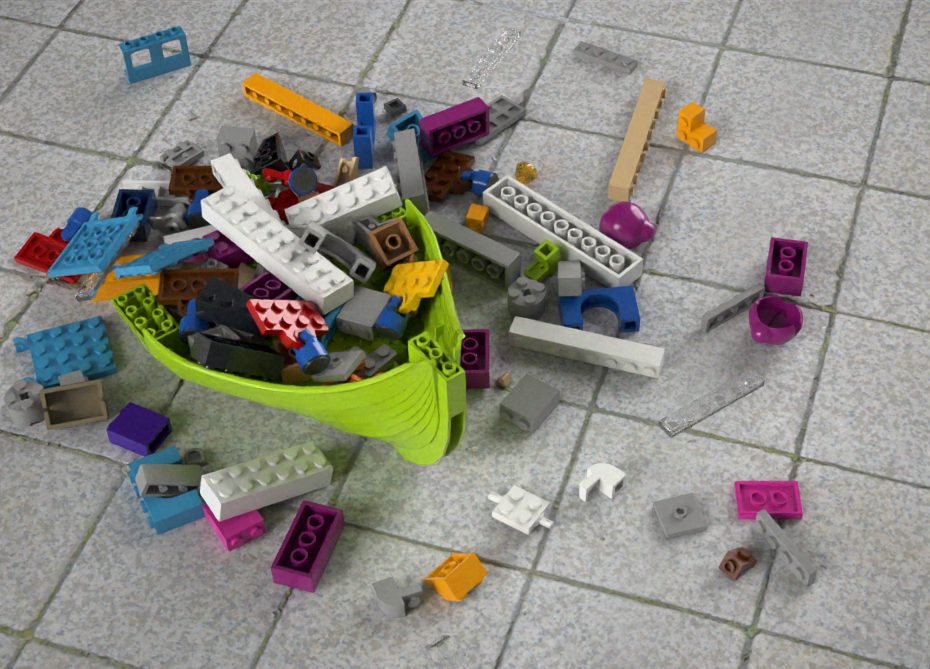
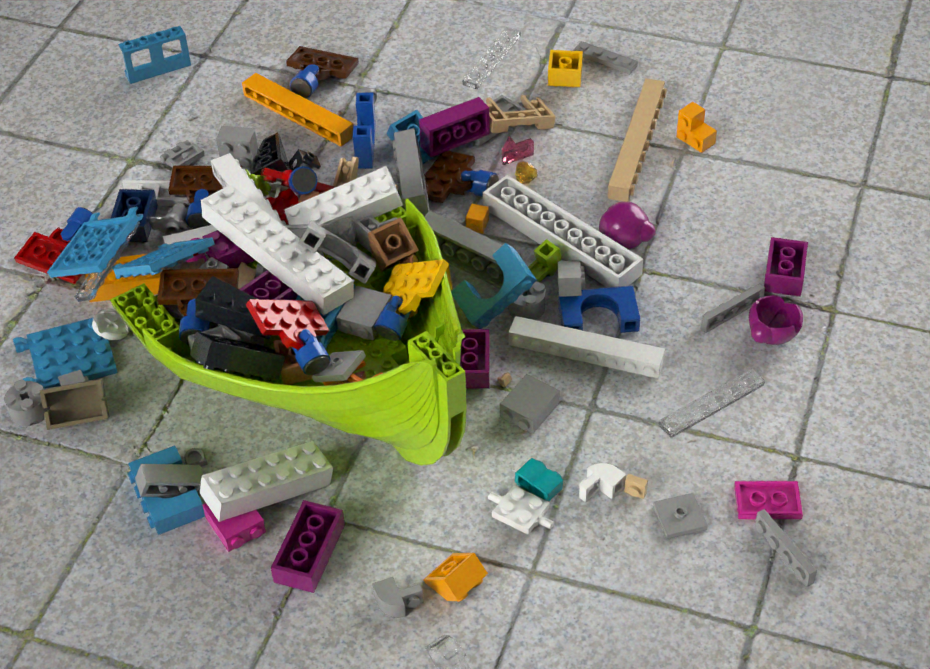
(110, 325): none -> white tile
(139, 429): dark purple brick -> none
(316, 66): none -> reddish brown plate
(377, 360): light grey plate -> none
(395, 107): dark grey plate -> none
(516, 151): none -> clear pink slope
(516, 281): none -> dark azure arch
(535, 113): none -> tan wedge
(539, 480): none -> teal brick
(565, 68): none -> yellow brick
(636, 486): none -> tan plate
(737, 561): reddish brown bracket -> none

